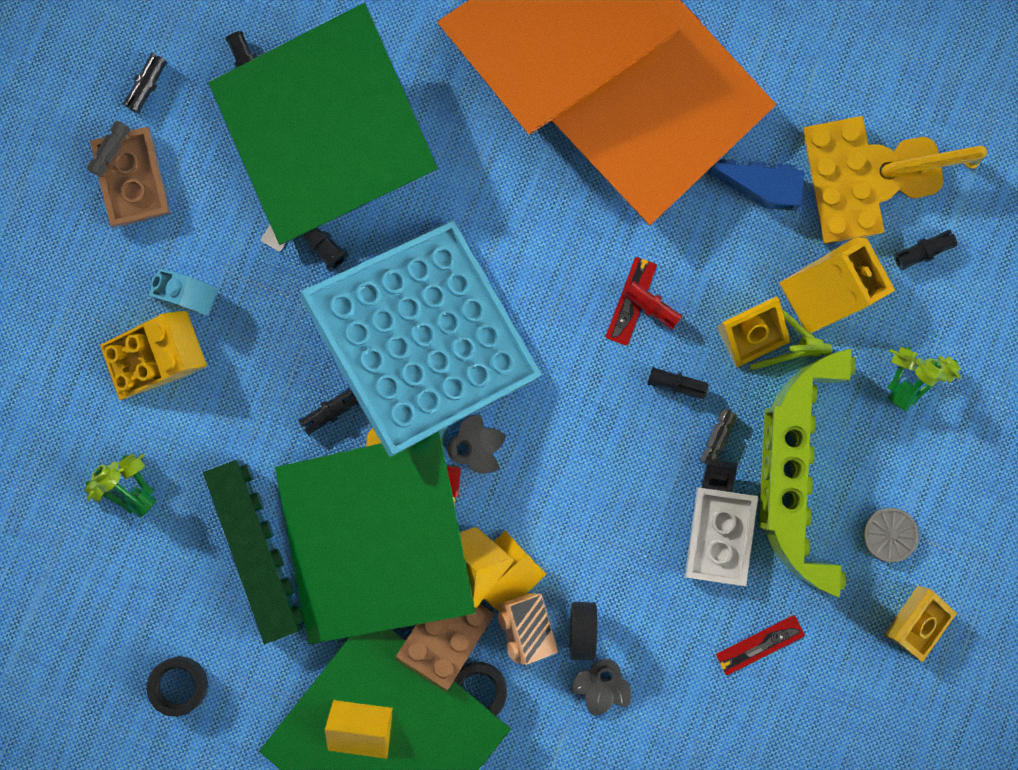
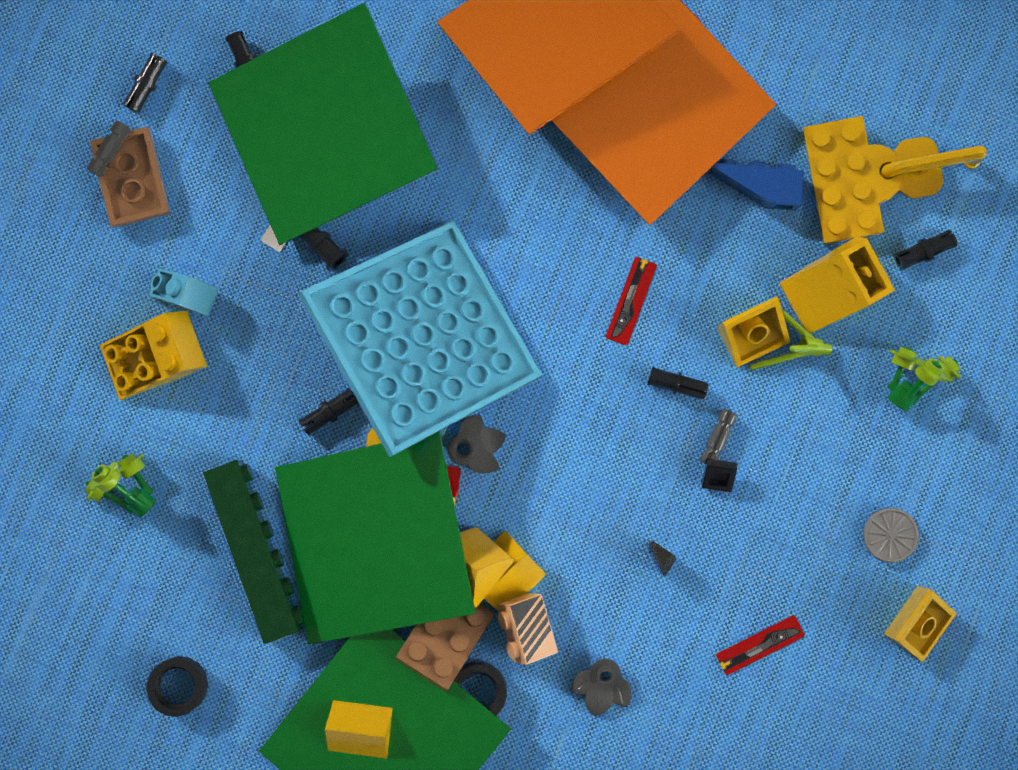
(583, 631): black tyre -> none
(652, 305): red pin -> none
(661, 556): none -> clear smoke slope
(721, 536): white plate -> none
(787, 525): lime slope -> none

